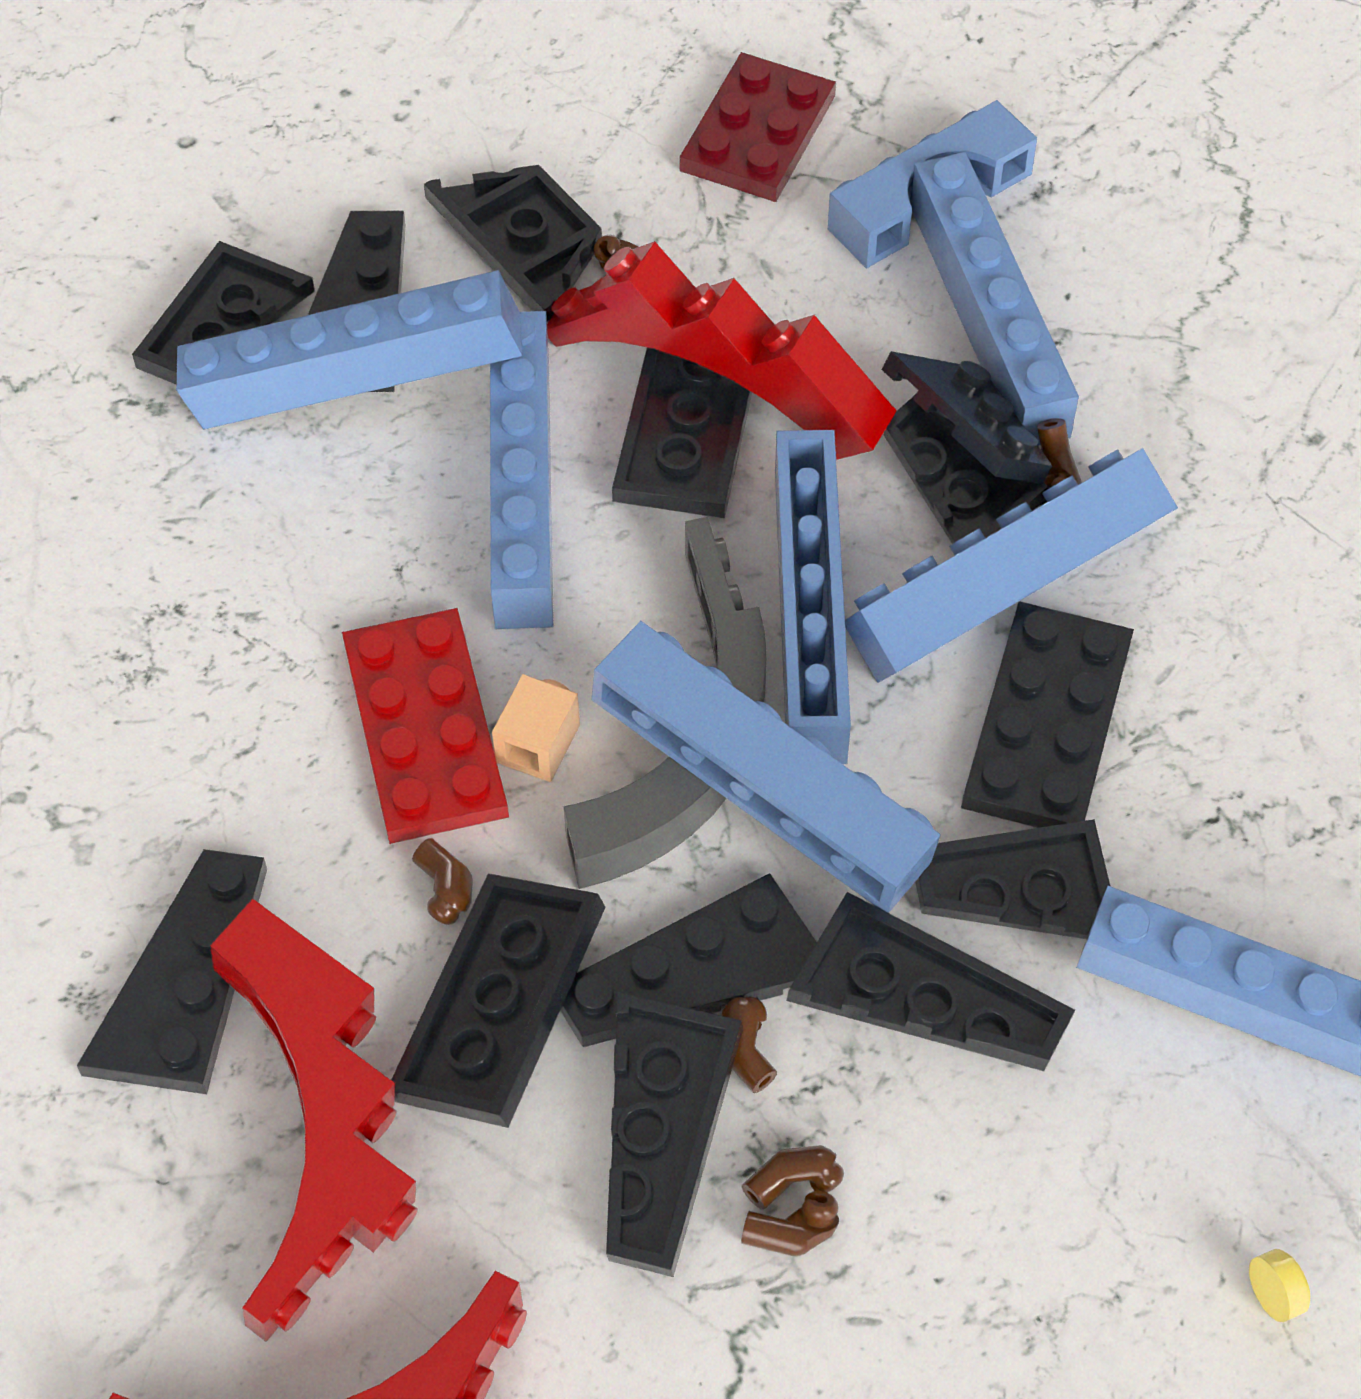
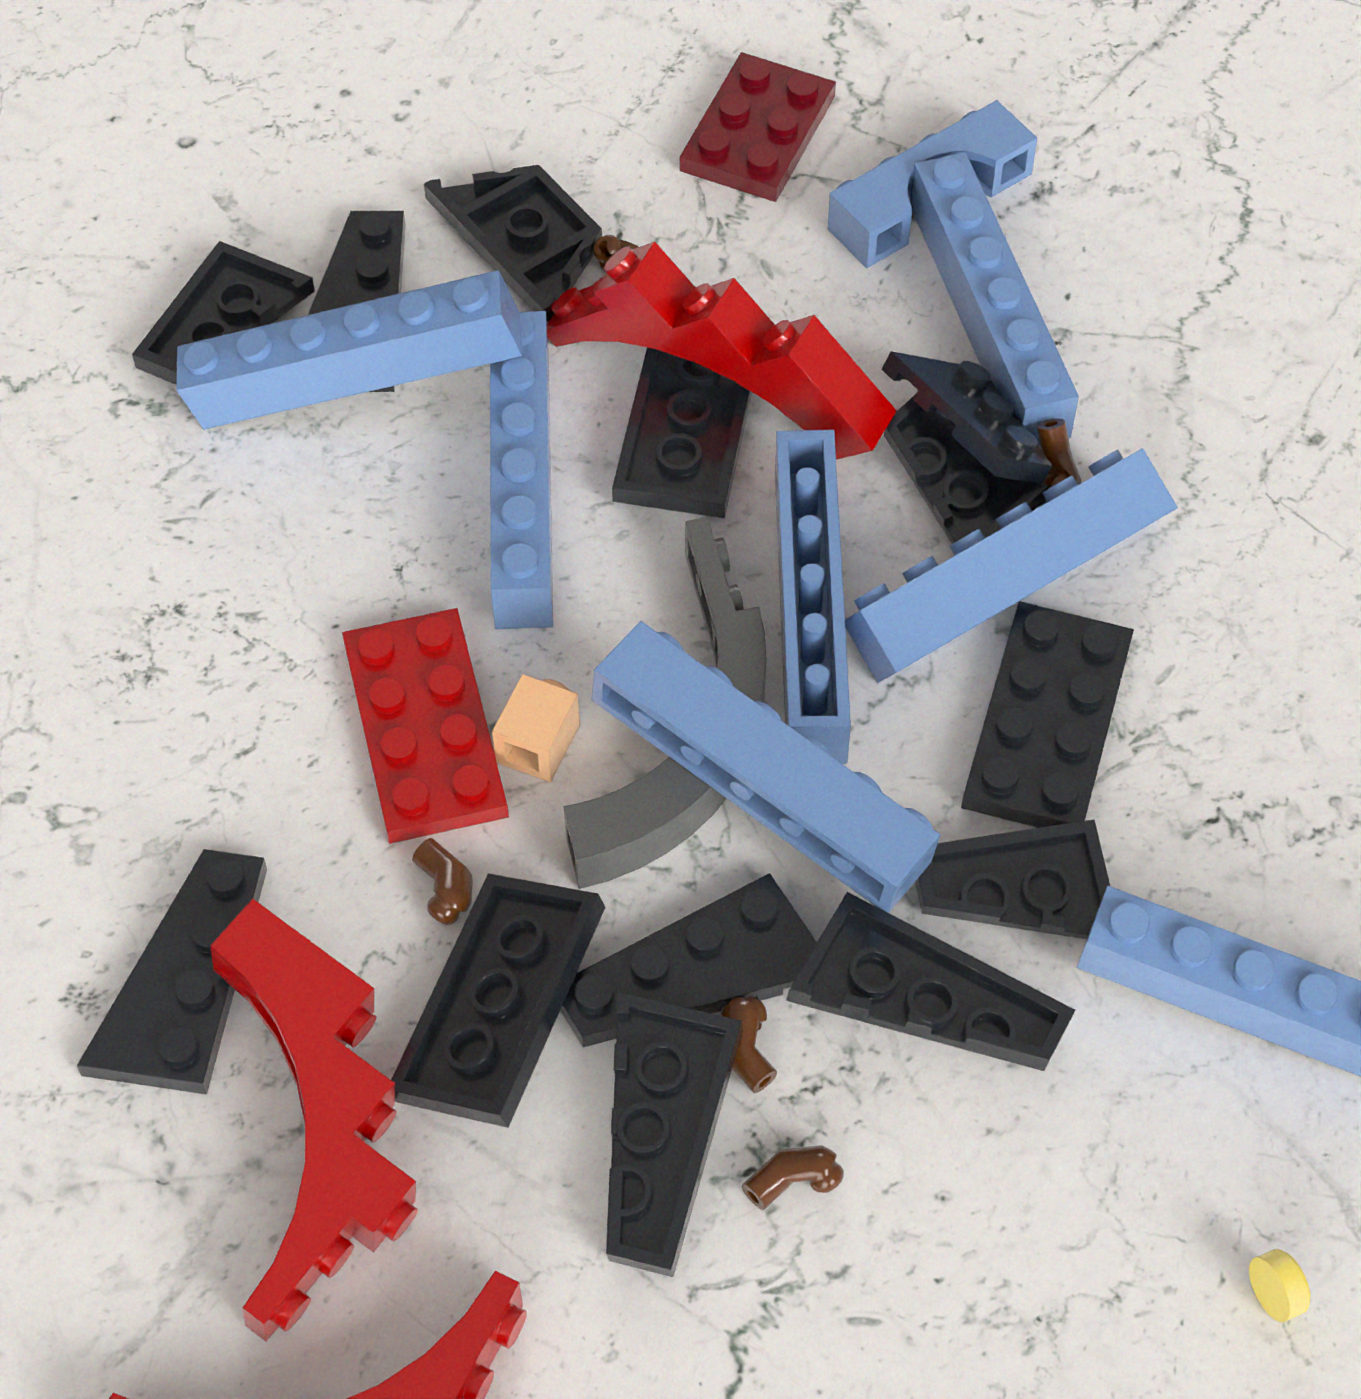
(799, 1231): reddish brown arm -> none

